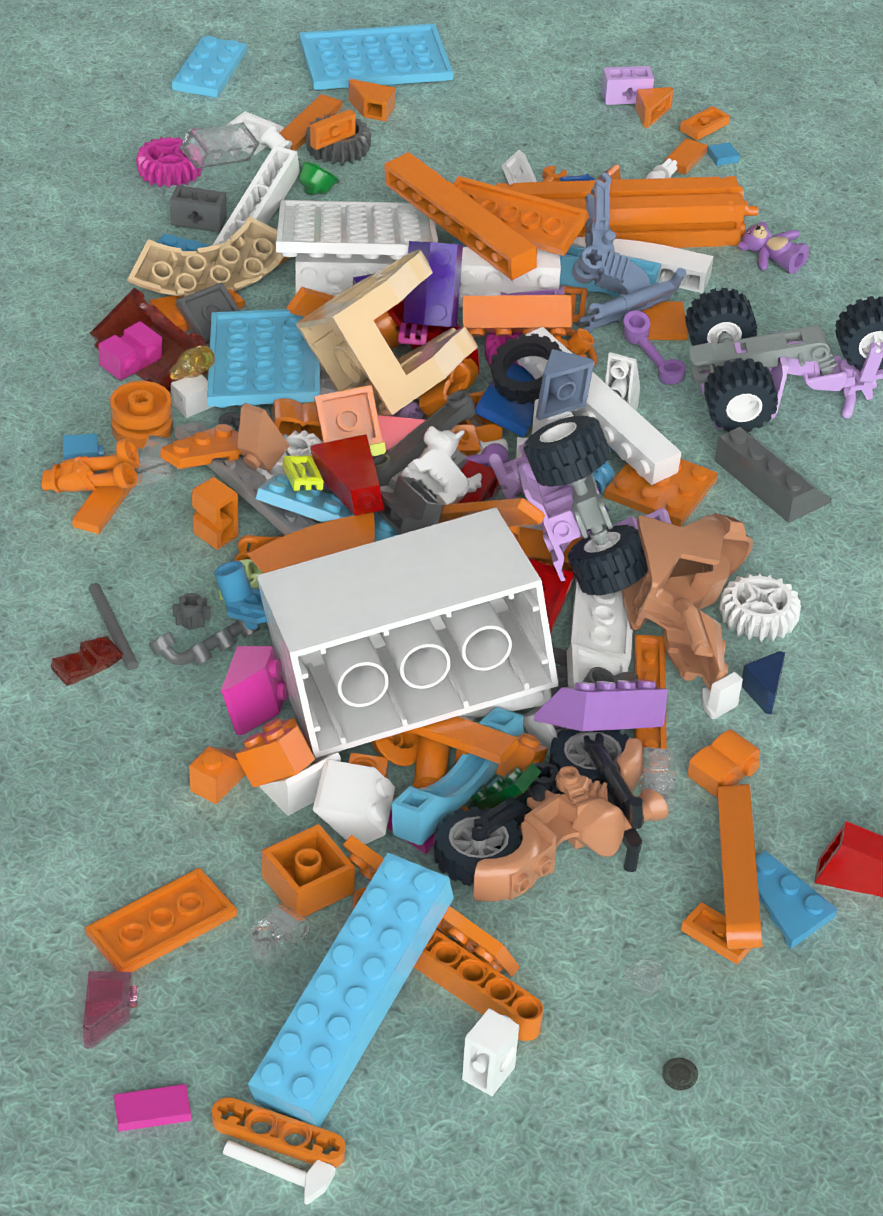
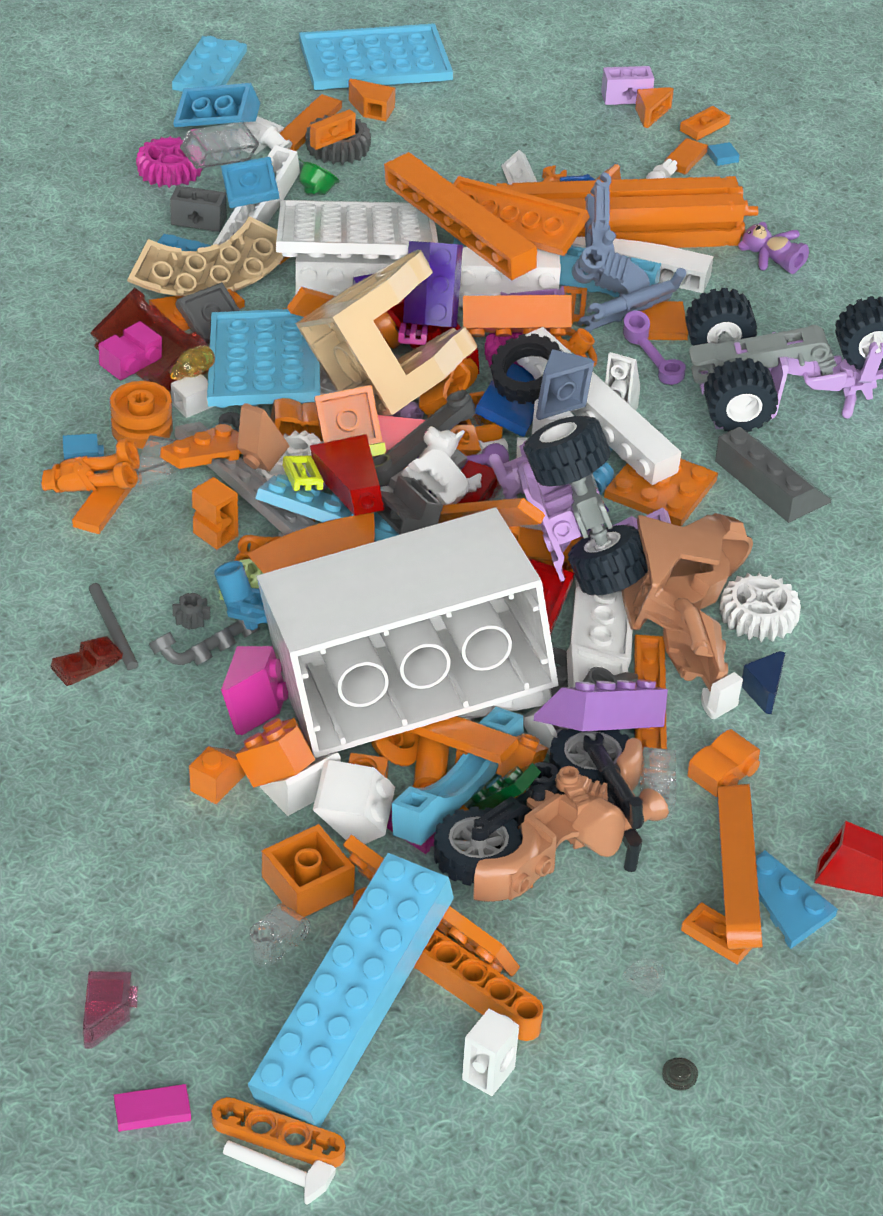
(160, 921): orange tile -> none
(217, 105): none -> dark azure slope
(250, 182): none -> dark azure tile

